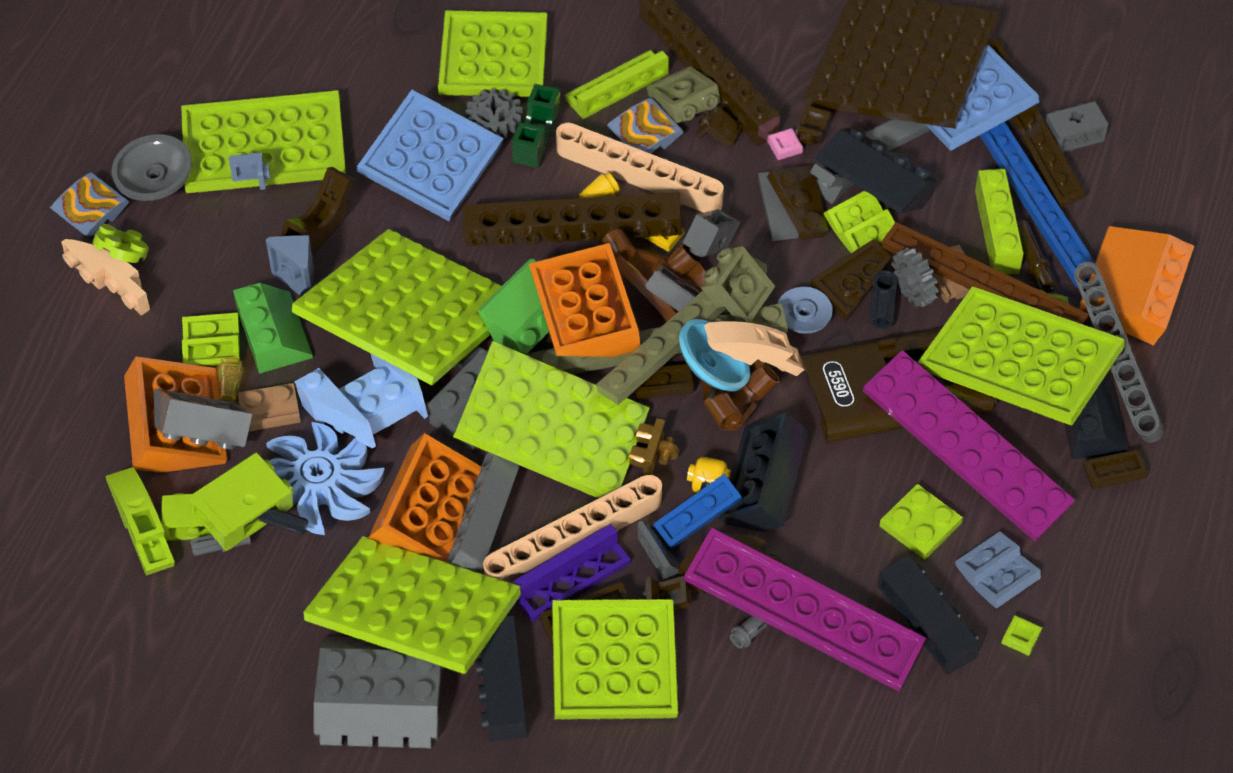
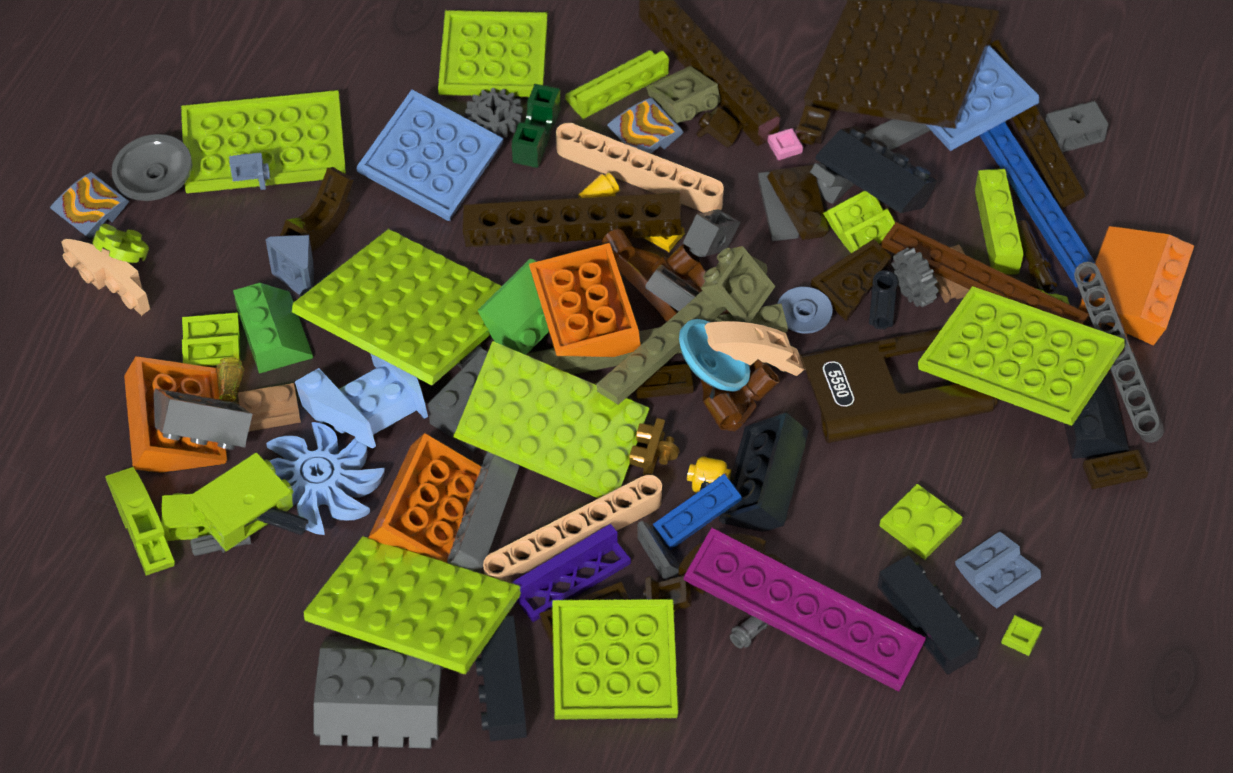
(968, 446): magenta plate -> none

